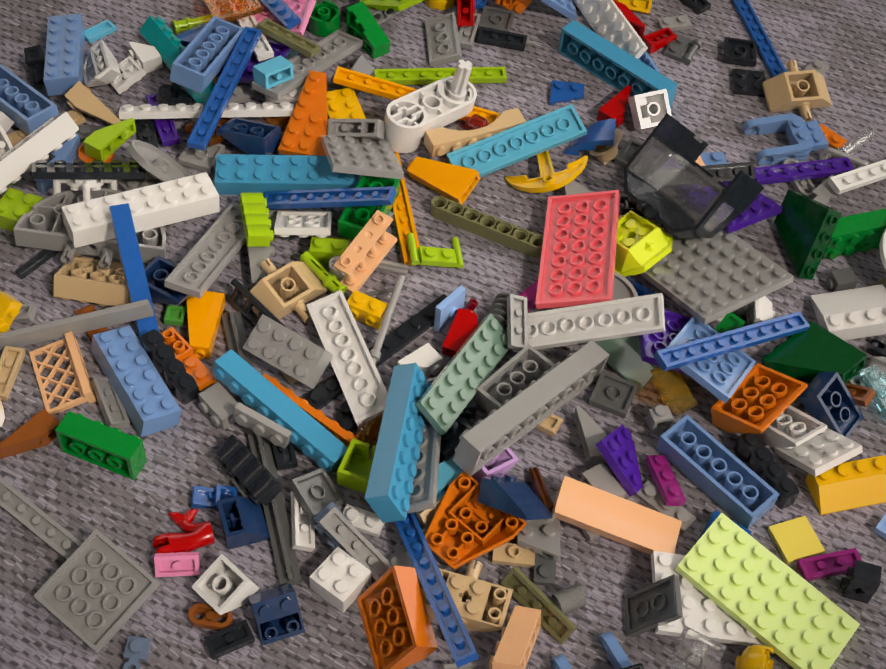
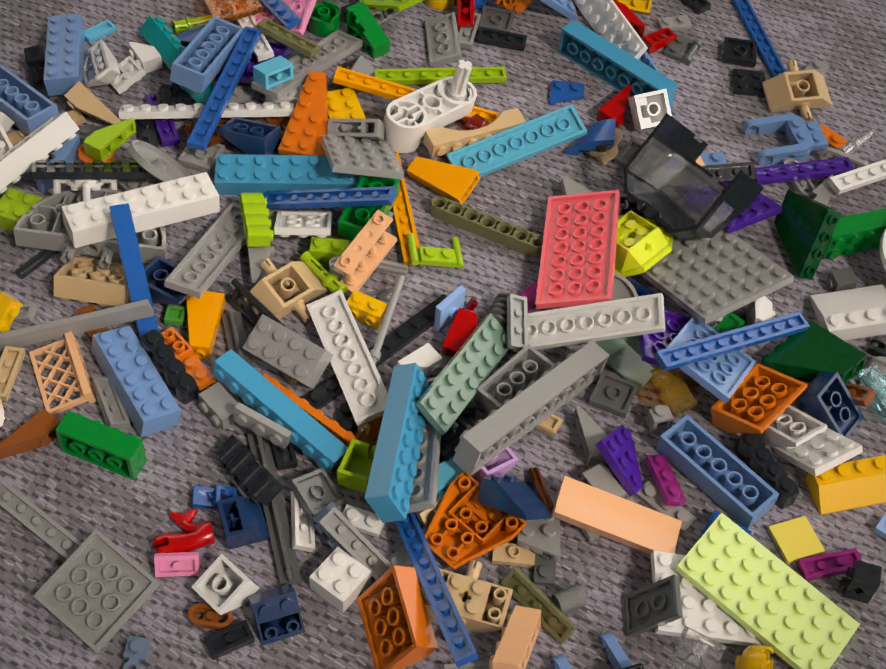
(548, 178): yellow piece -> none

